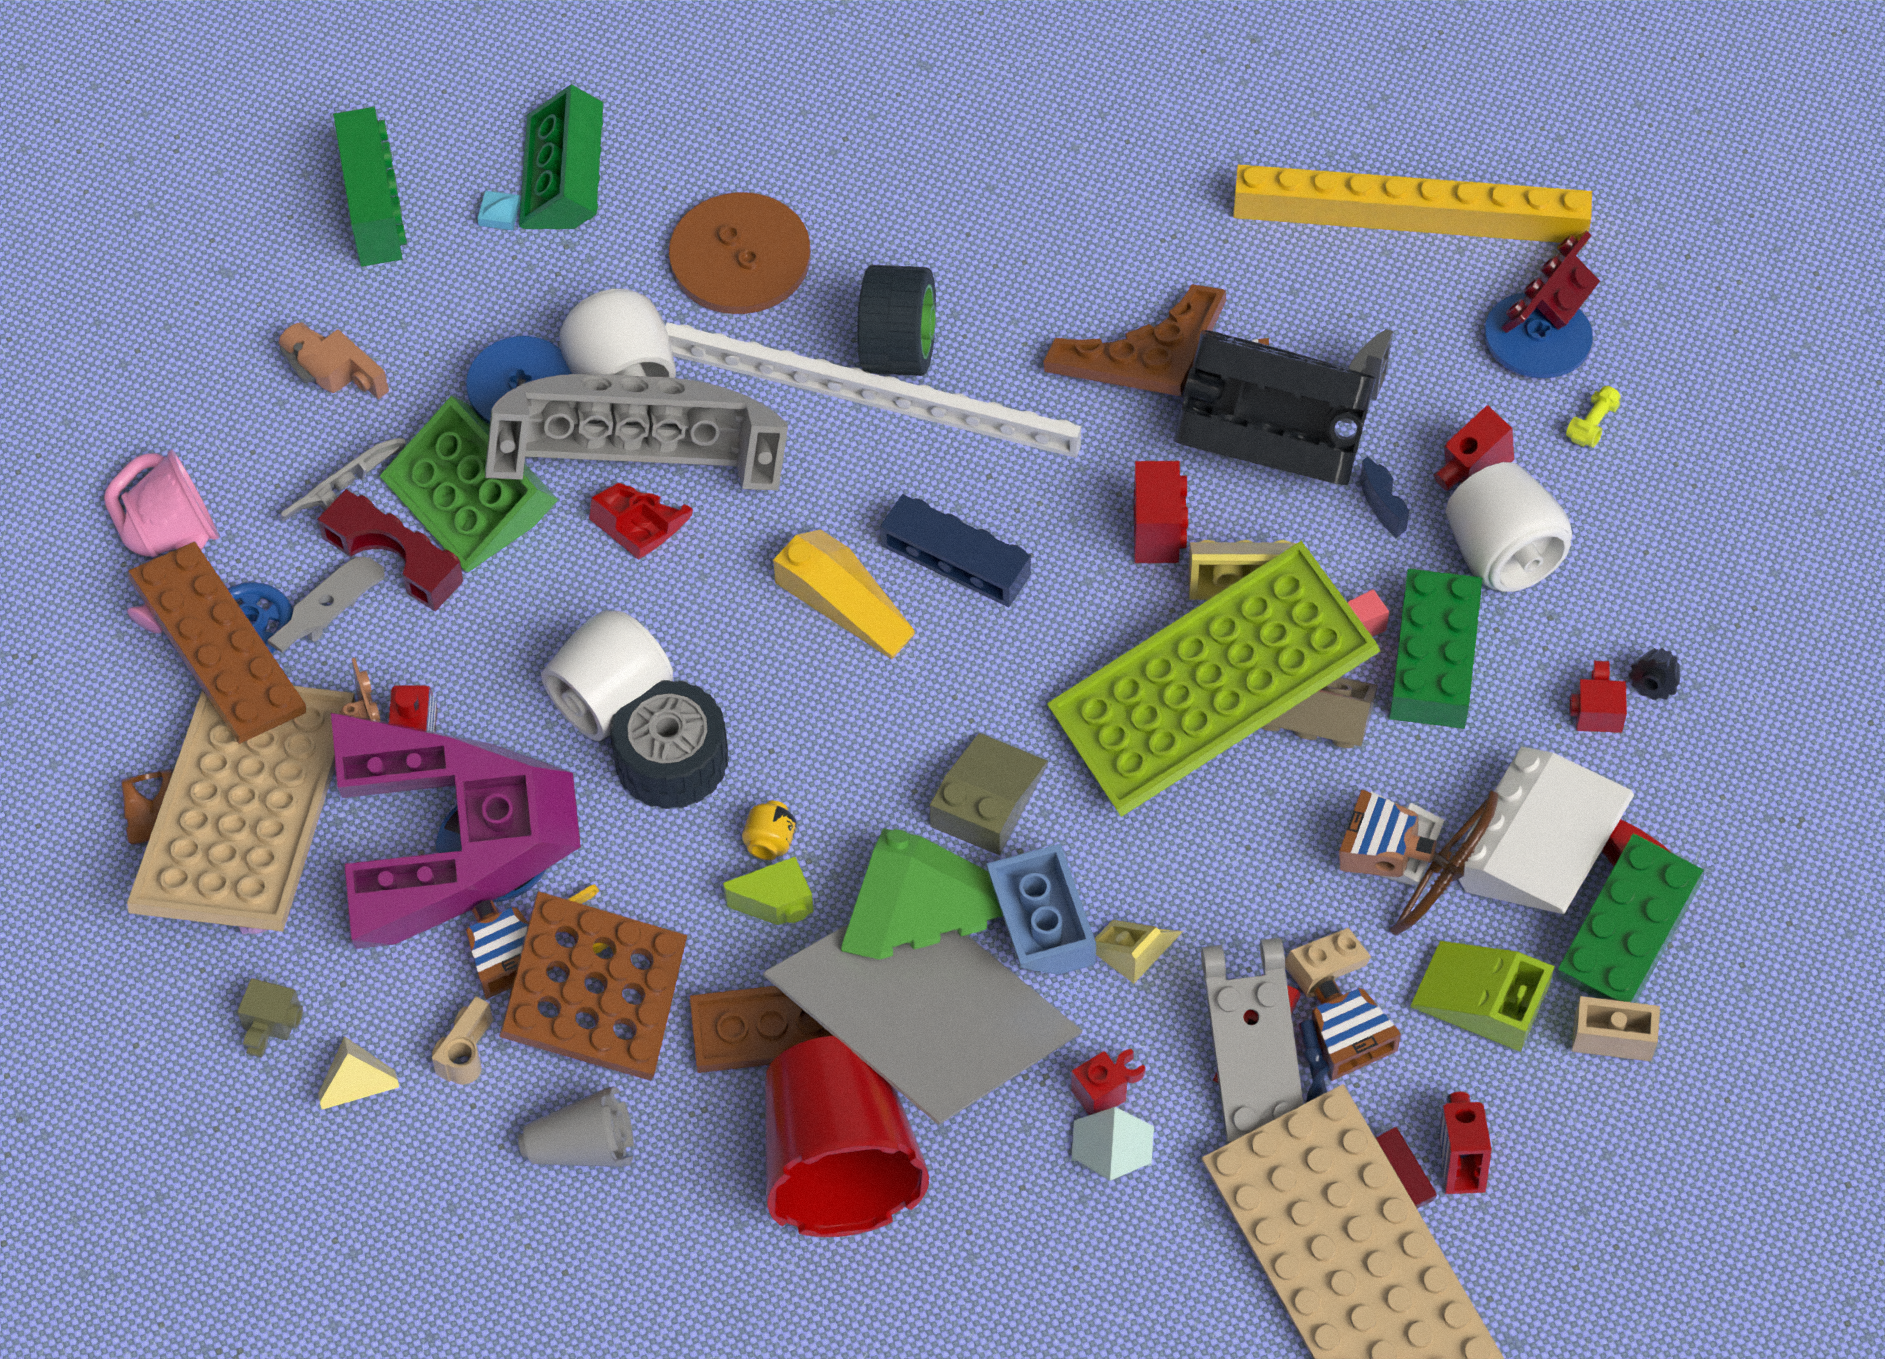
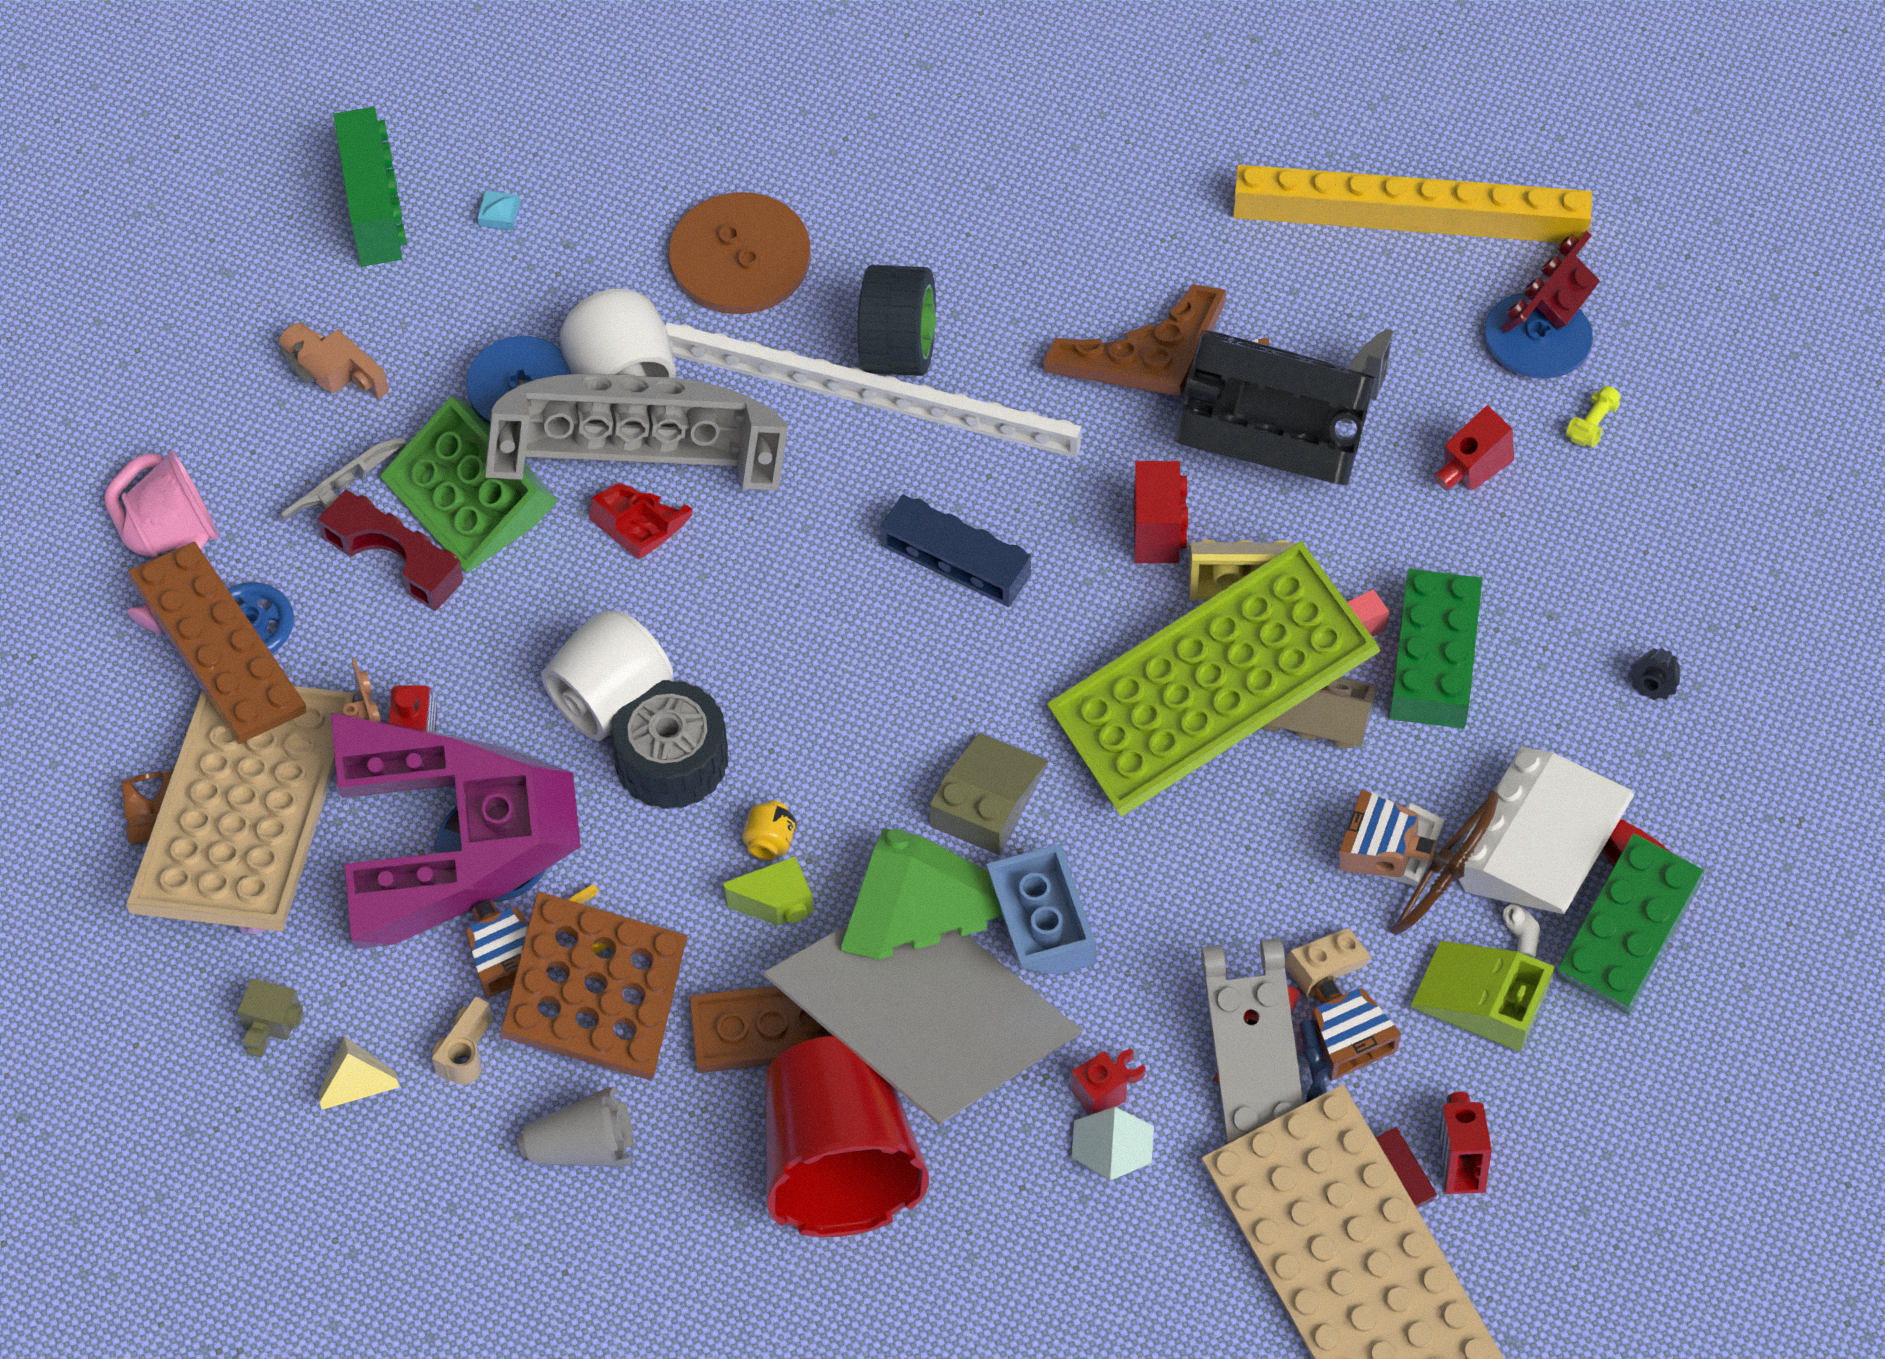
(340, 590): light grey piece -> none
(562, 161): green slope -> none
(841, 588): yellow wedge -> none
(1132, 946): light yellow slope -> none
(1377, 488): dark blue slope -> none
(1508, 527): white piece -> none
(1523, 927): none -> white arm
(1599, 702): red brick -> none
(1615, 1028): tan brick -> none

